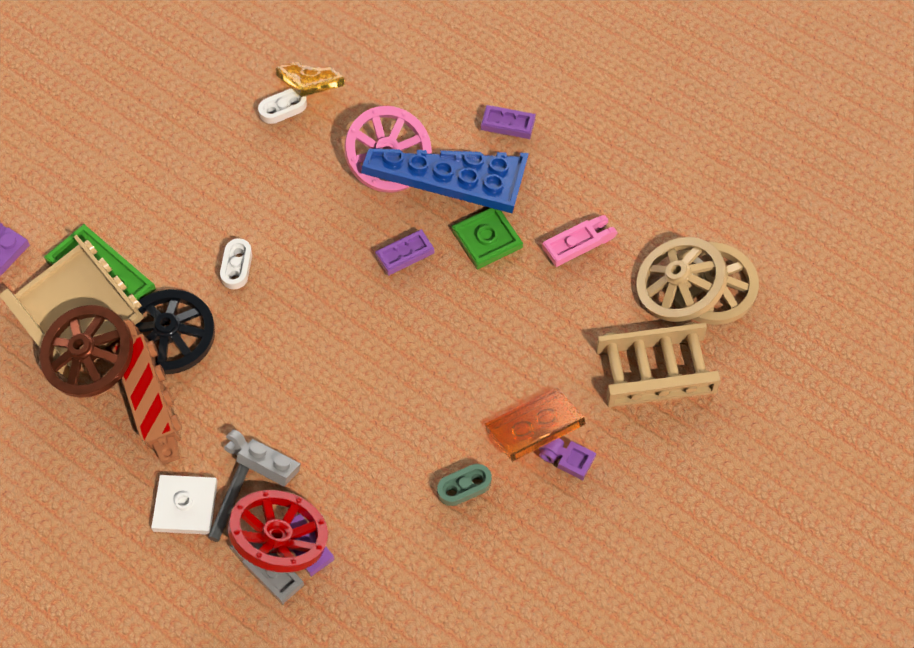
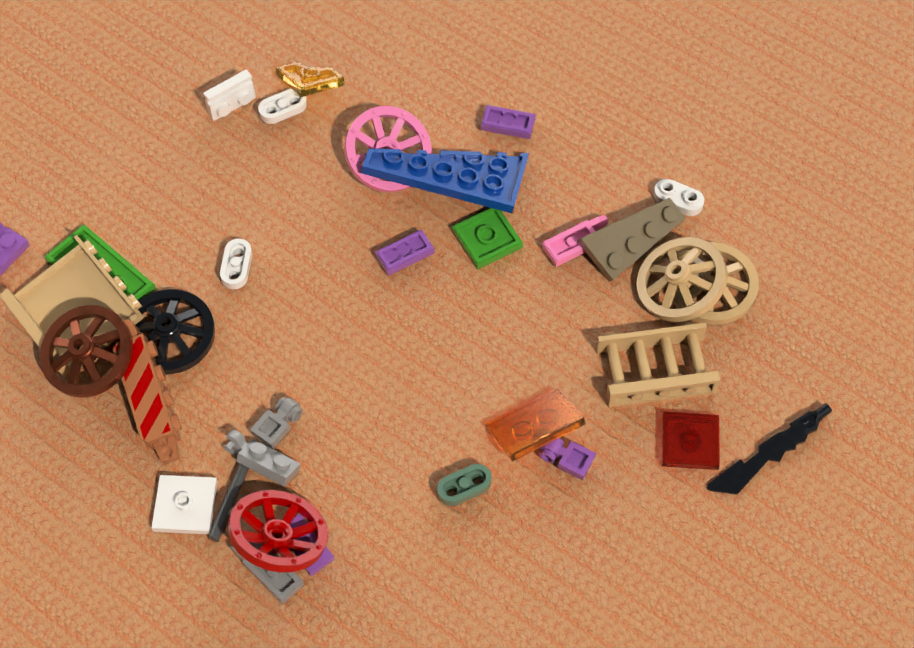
(229, 95): none -> white plate
(273, 427): none -> light grey plate
(626, 240): none -> dark tan wing
(679, 195): none -> white plate
(690, 440): none -> clear red plate
(773, 449): none -> black sword

